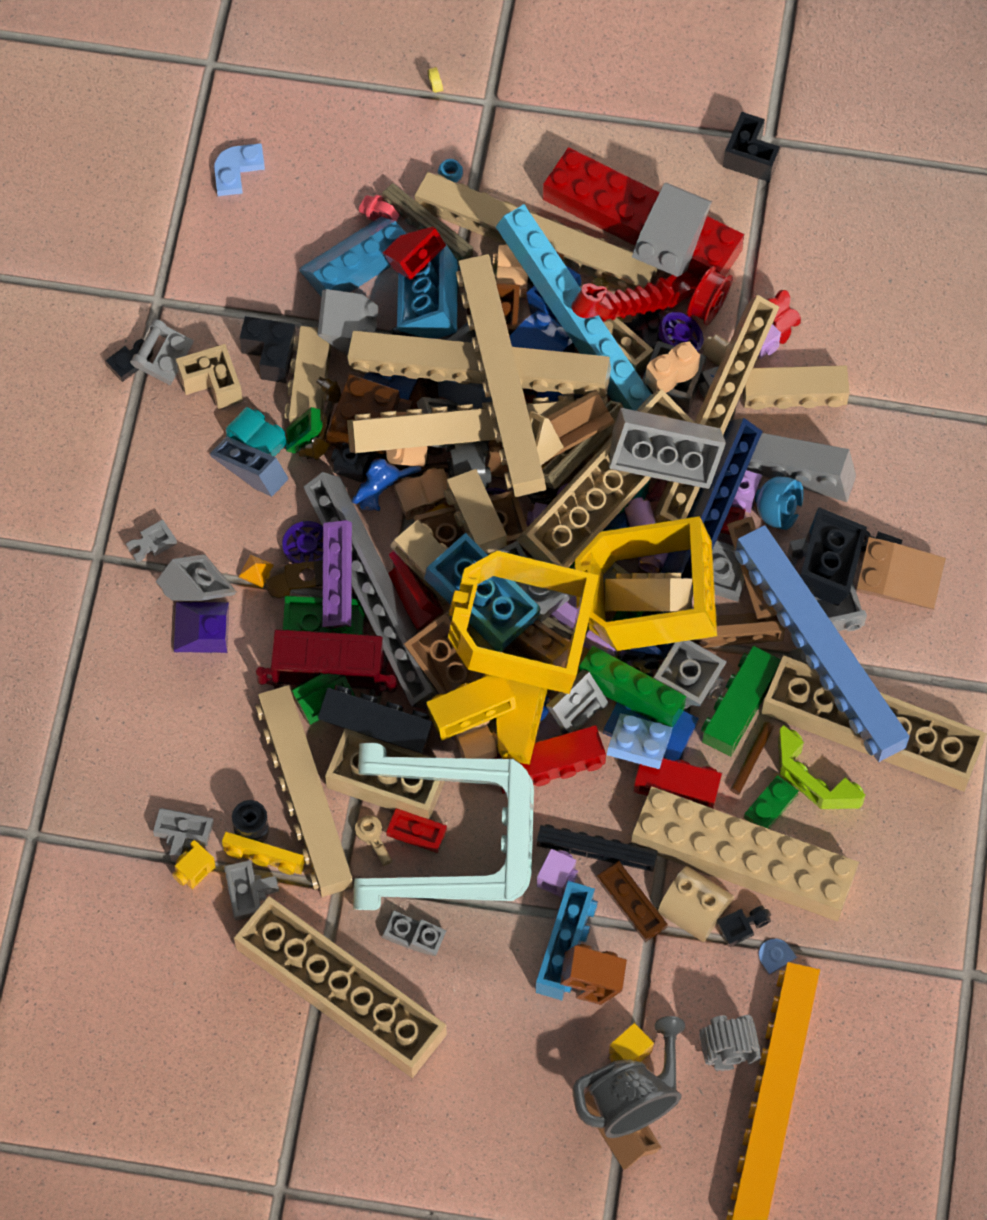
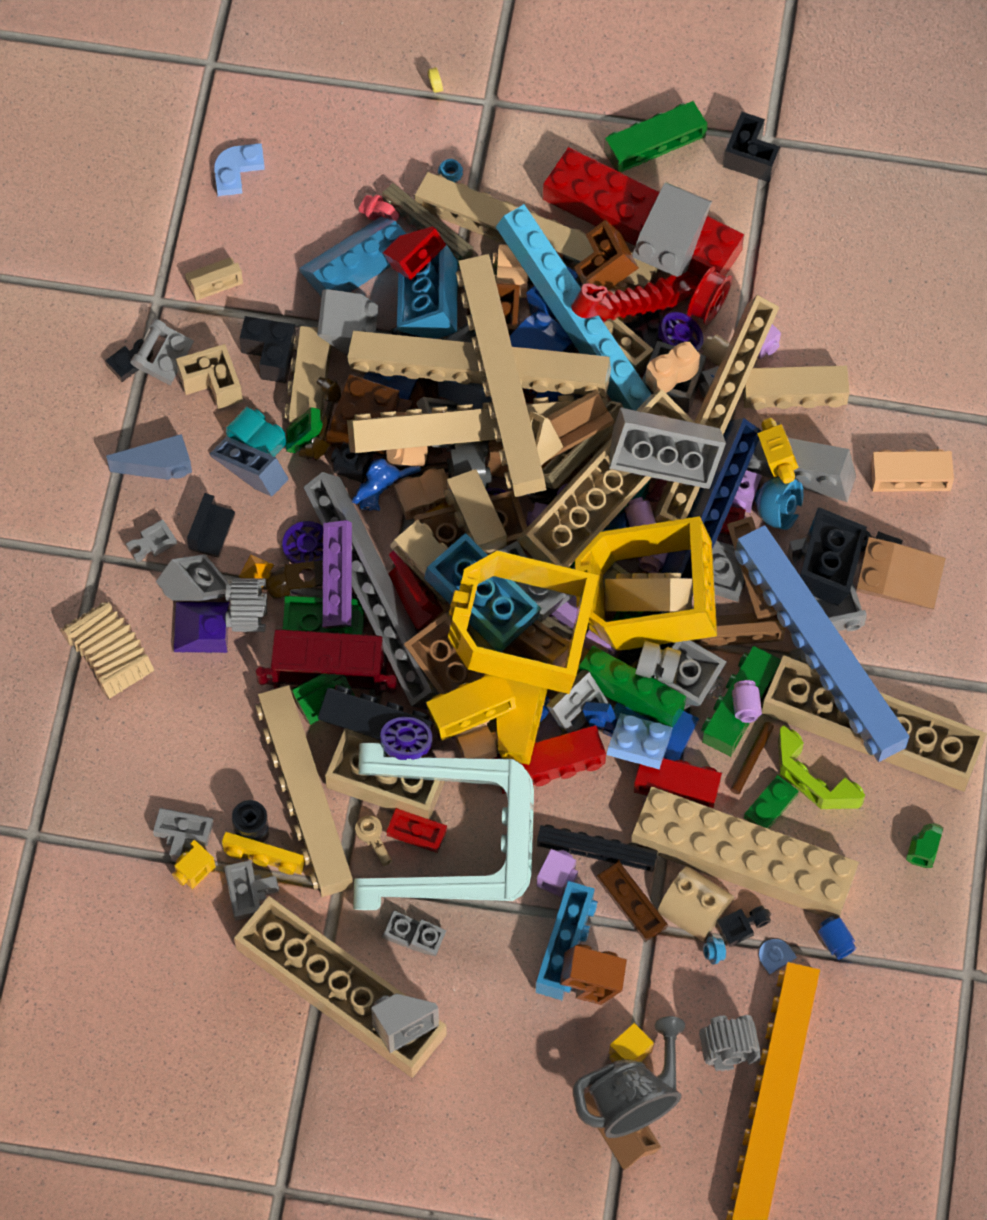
(108, 648): none -> tan piece
(157, 459): none -> sand blue slope
(210, 527): none -> black panel
(214, 278): none -> tan panel
(247, 605): none -> light grey brick
(403, 1019): none -> light grey slope
(406, 738): none -> dark purple wheel
(600, 715): none -> blue plate
(610, 260): none -> dark orange brick
(655, 136): none -> green brick
(658, 662): none -> light grey wheel
(714, 950): none -> dark azure plate
(746, 701): none -> lavender brick
(778, 450): none -> yellow piece
(785, 316): animal -> none
(837, 937): none -> blue brick
(912, 470): none -> light nougat brick
(925, 846): none -> green rock

